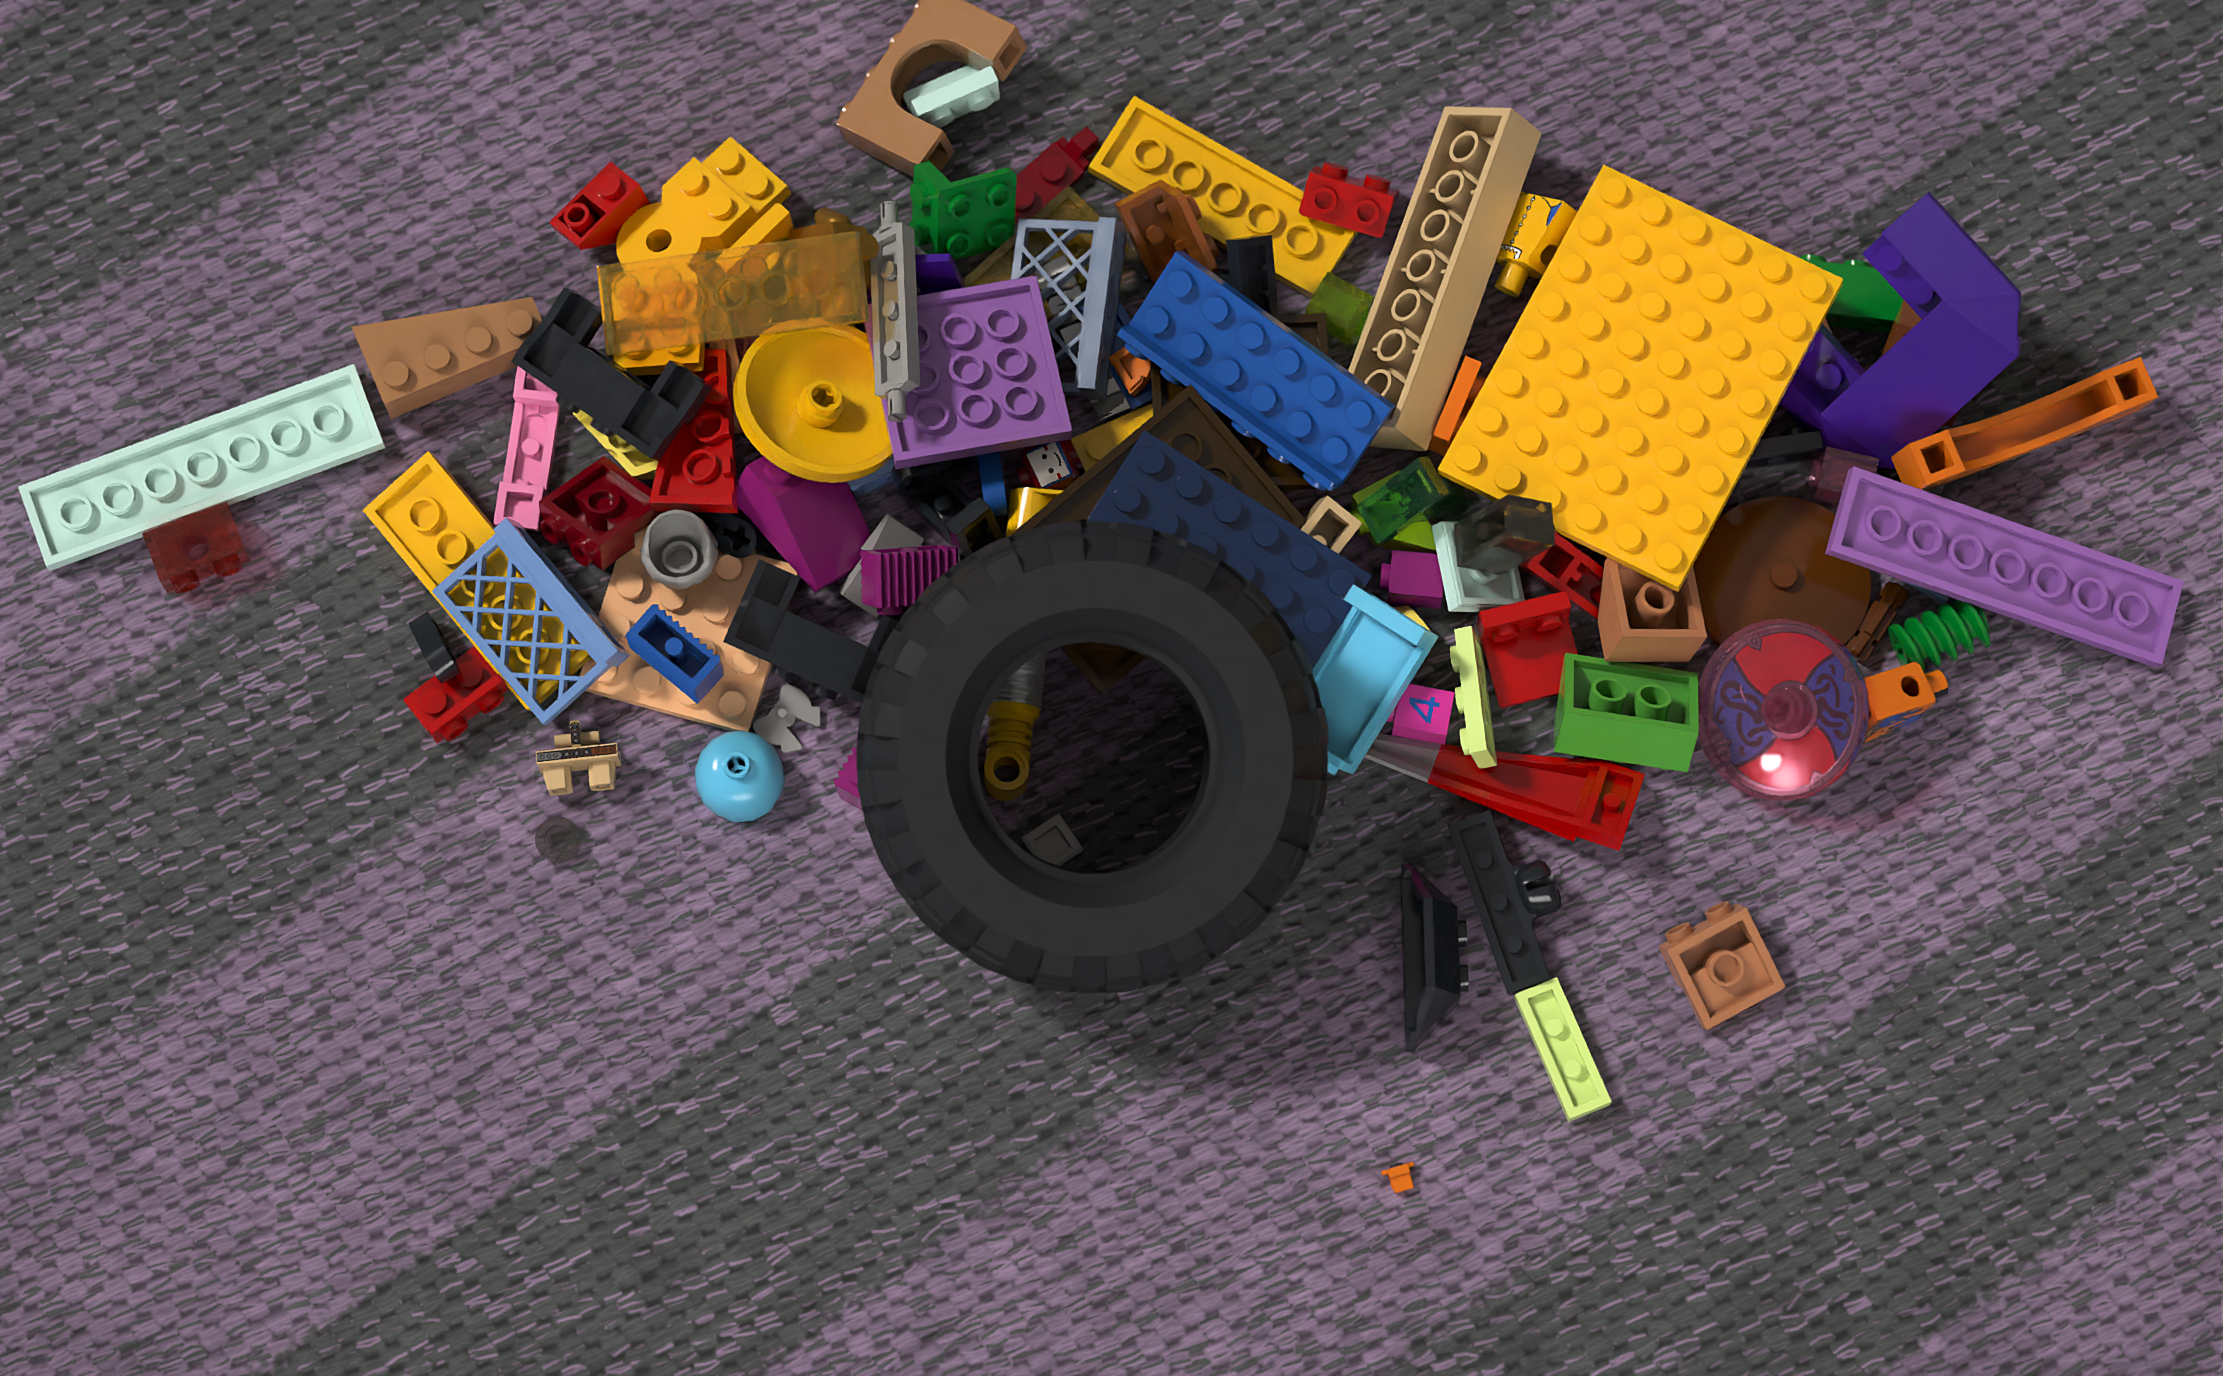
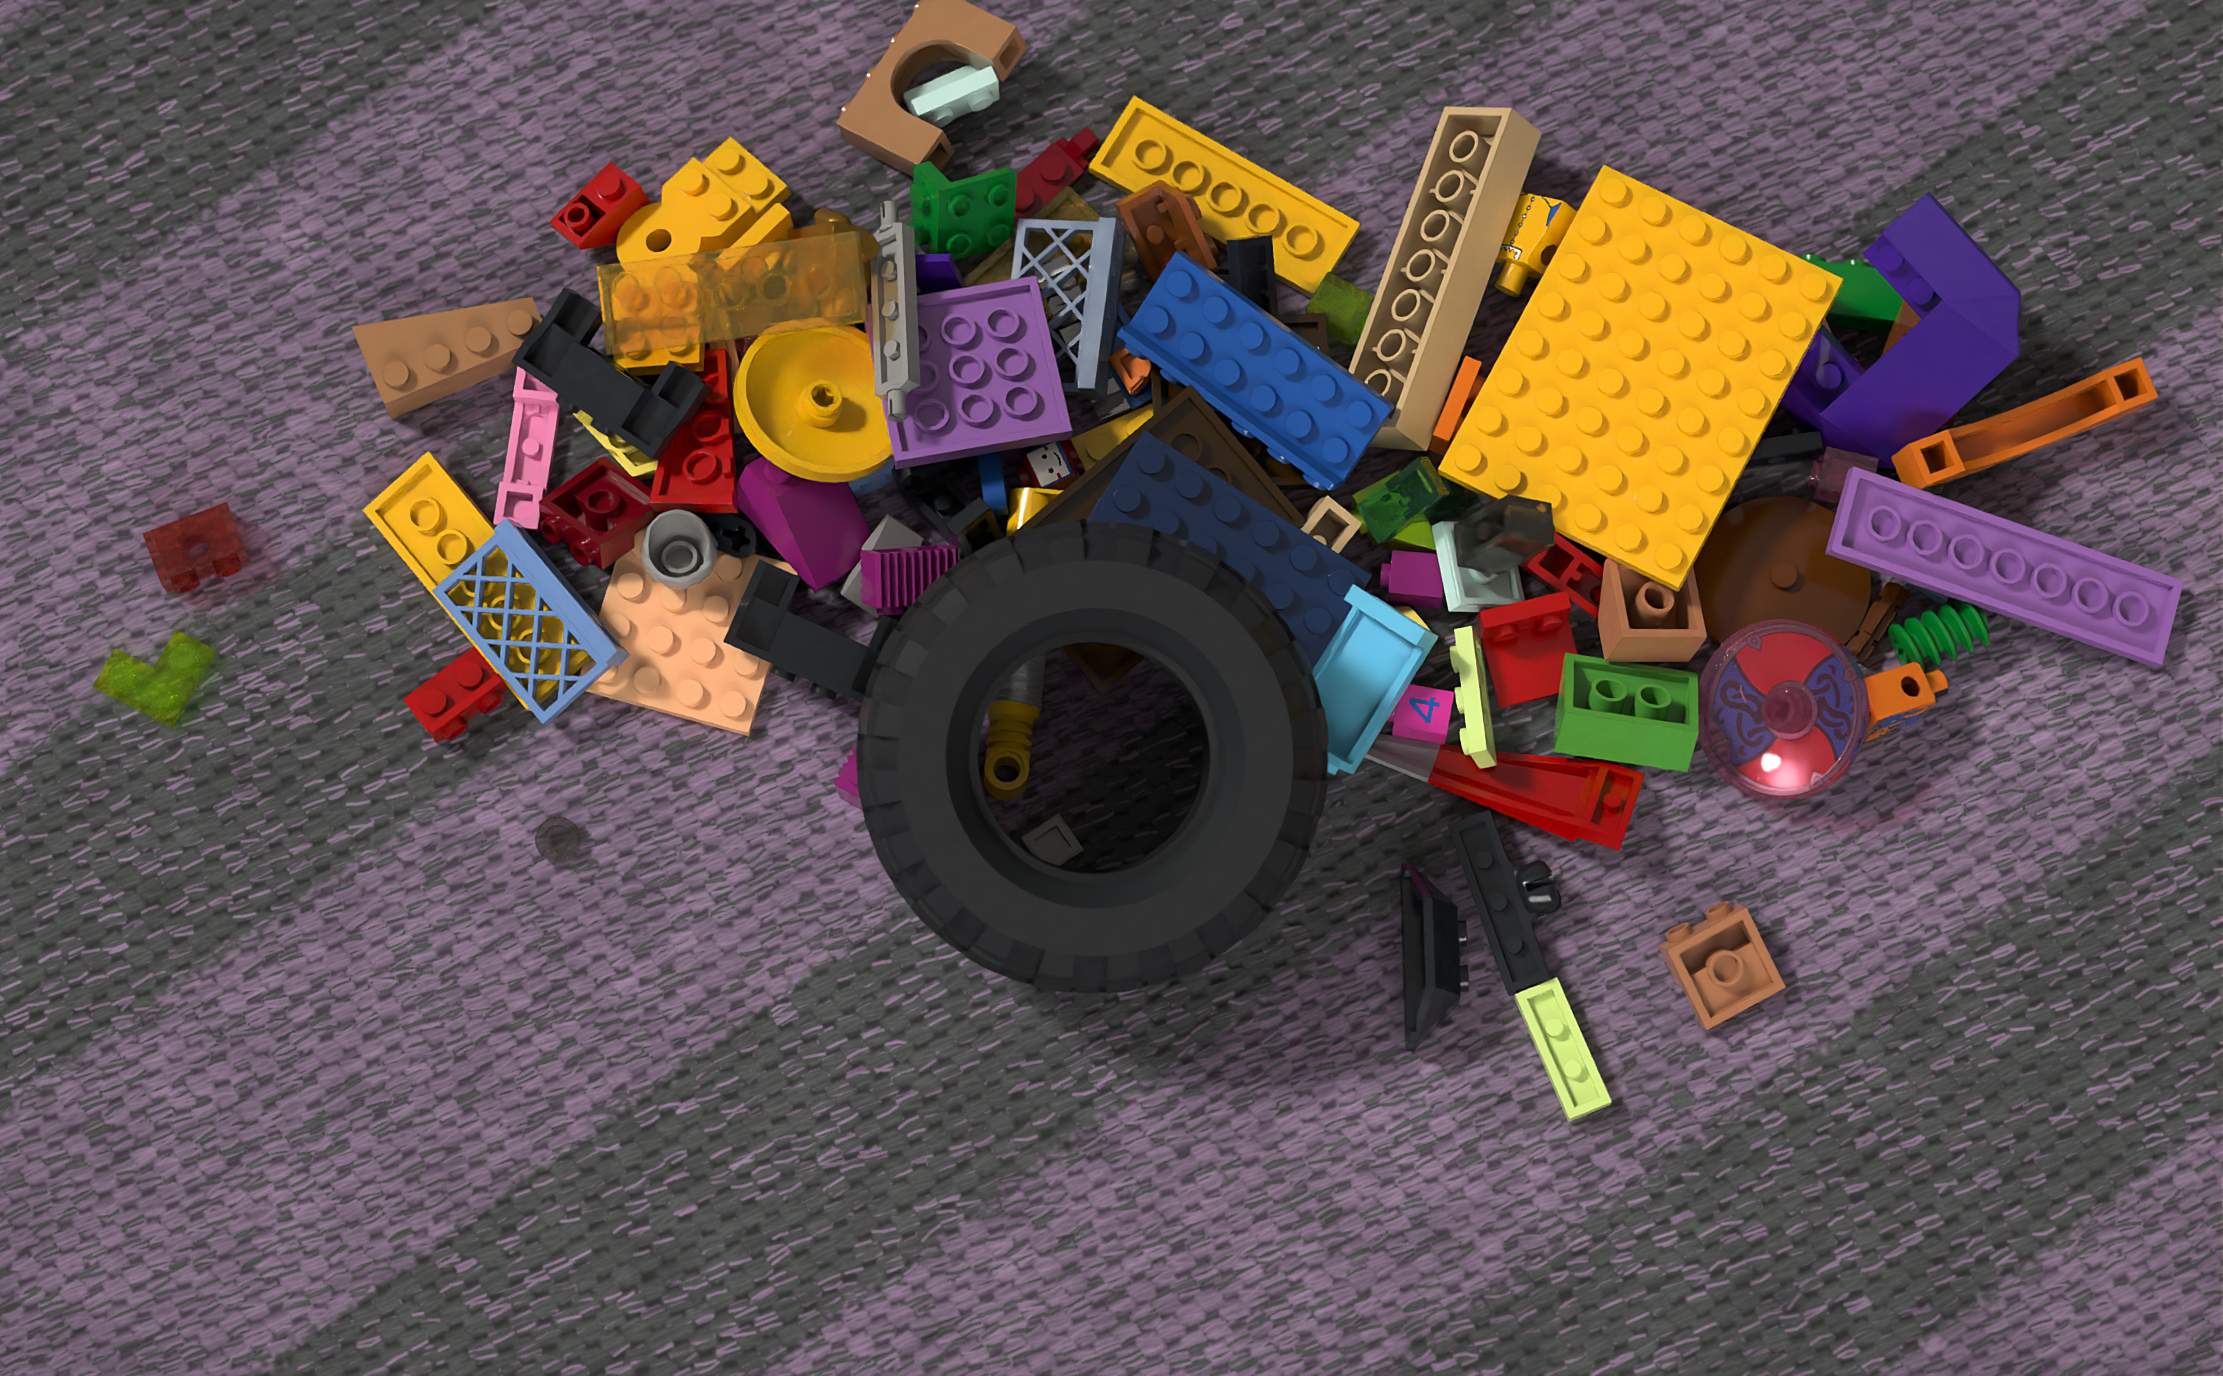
(162, 690): none -> clear neon green plate
(201, 467): light aqua plate -> none
(434, 647): black beam -> none
(598, 759): tan hips -> none
(675, 653): blue brick -> none
(742, 794): medium azure cylinder -> none
(791, 705): light grey piece -> none
(1348, 200): red bracket -> none
(1399, 1177): orange piece -> none

